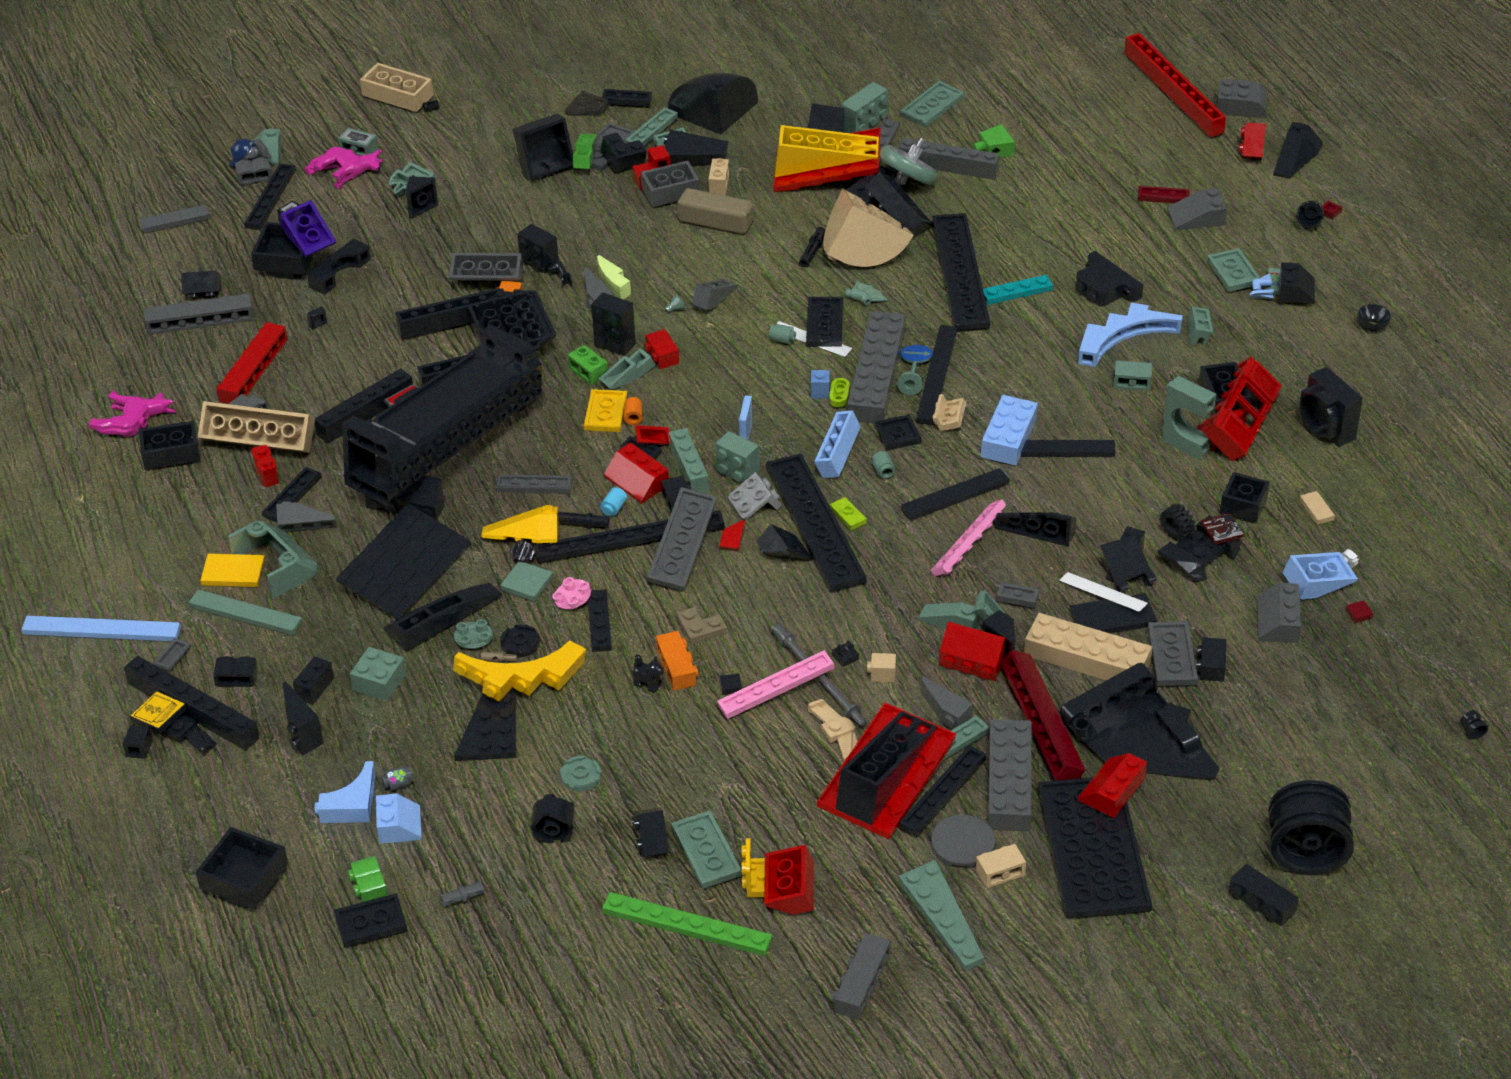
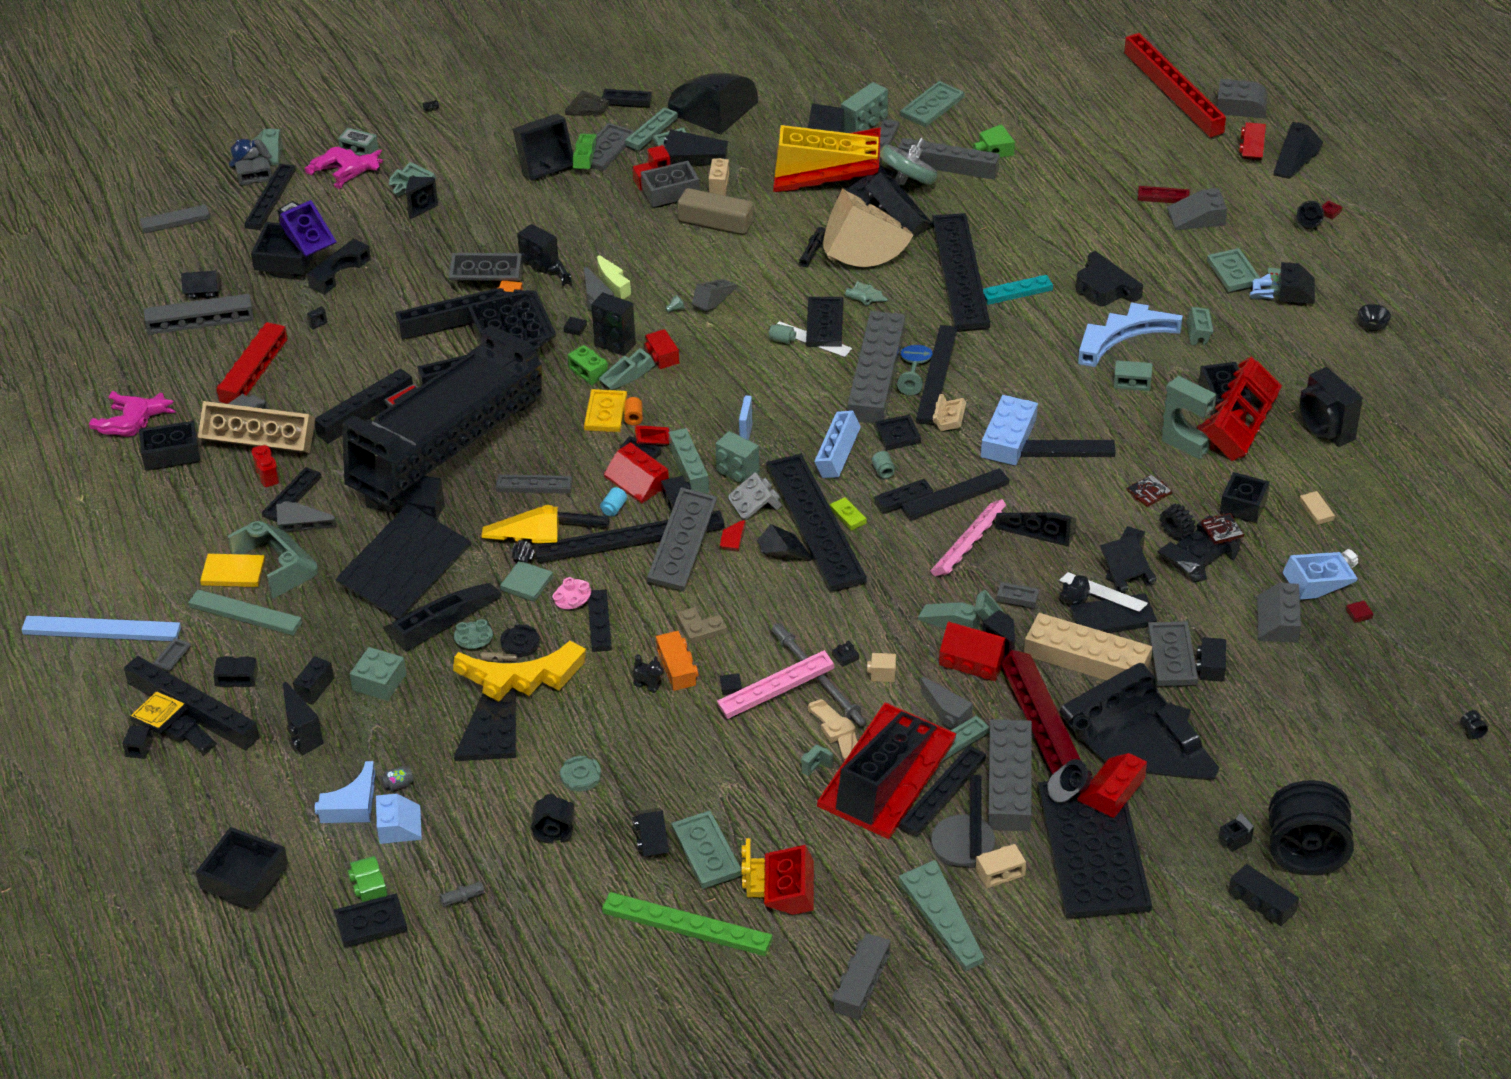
(396, 87): tan brick -> none
(575, 326): none -> black tile
(622, 155): black brick -> none
(815, 757): none -> sand green bracket
(820, 384): medium blue slope -> none
(839, 392): lime plate -> none
(894, 498): none -> black plate
(975, 816): none -> black axle
(1069, 781): none -> black piece
(1077, 591): none -> black hair
(1149, 490): none -> piece
(1236, 833): none -> black window

